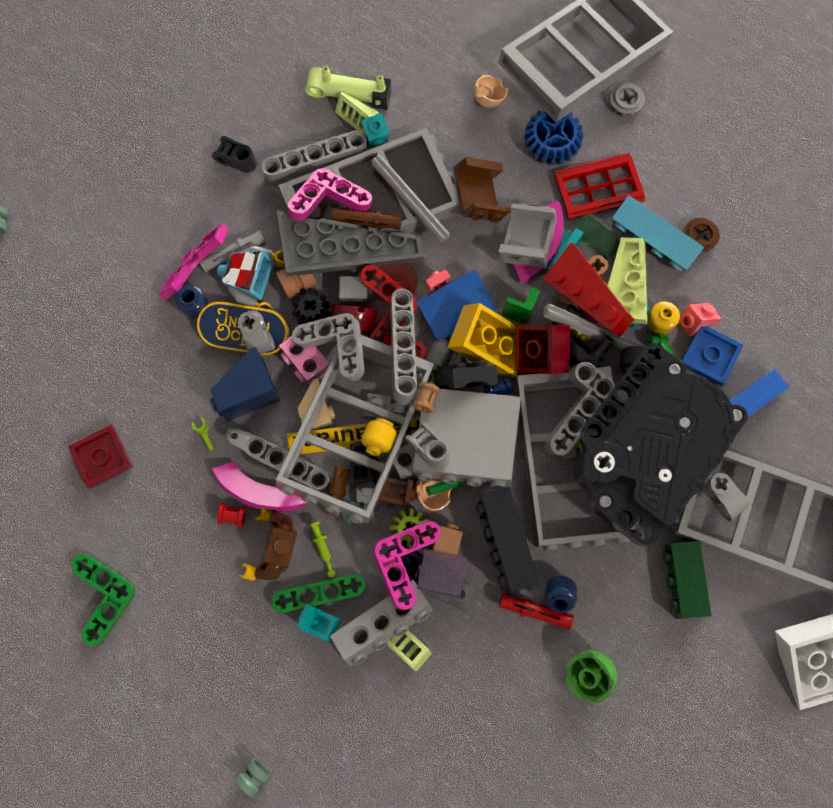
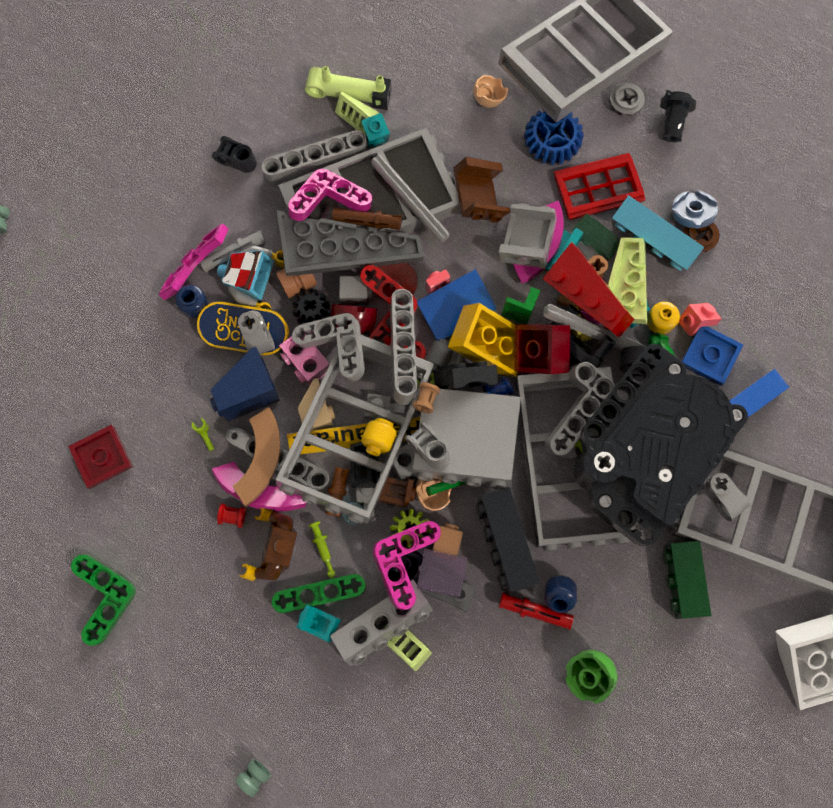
(265, 457): none -> medium nougat tile
(677, 107): none -> black piece
(694, 218): none -> sand blue tile

